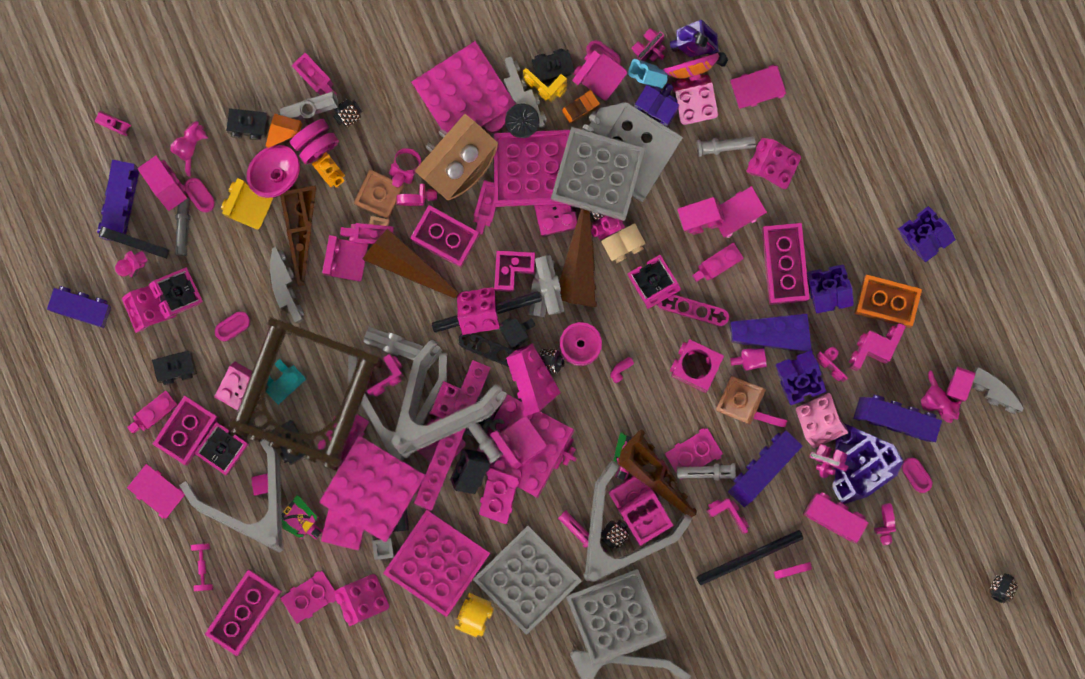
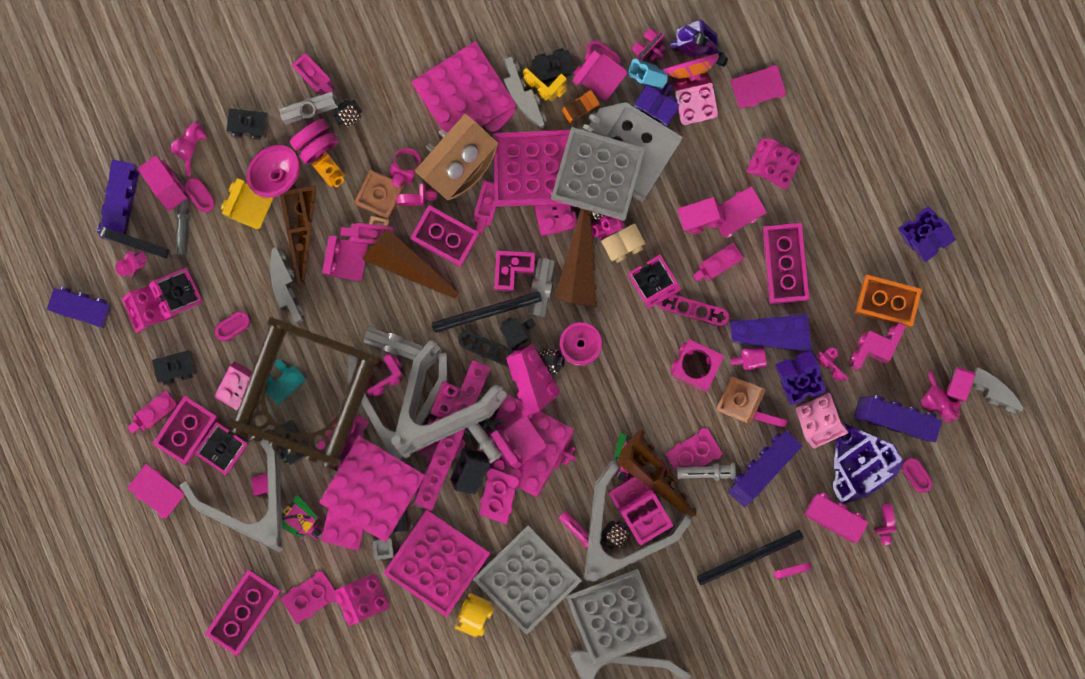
(110, 122): dark pink bar -> none
(201, 567): dark pink wheel -> none
(282, 129): orange slope -> none
(477, 311): dark pink bracket -> none
(522, 120): black wheel -> none
(549, 285): light grey piece -> none
(619, 367): dark pink arm -> none
(716, 146): light grey pin -> none
(717, 507): dark pink bracket -> none
(822, 454): dark pink hips -> none
(830, 289): dark purple brick -> none
(1003, 588): black head -> none

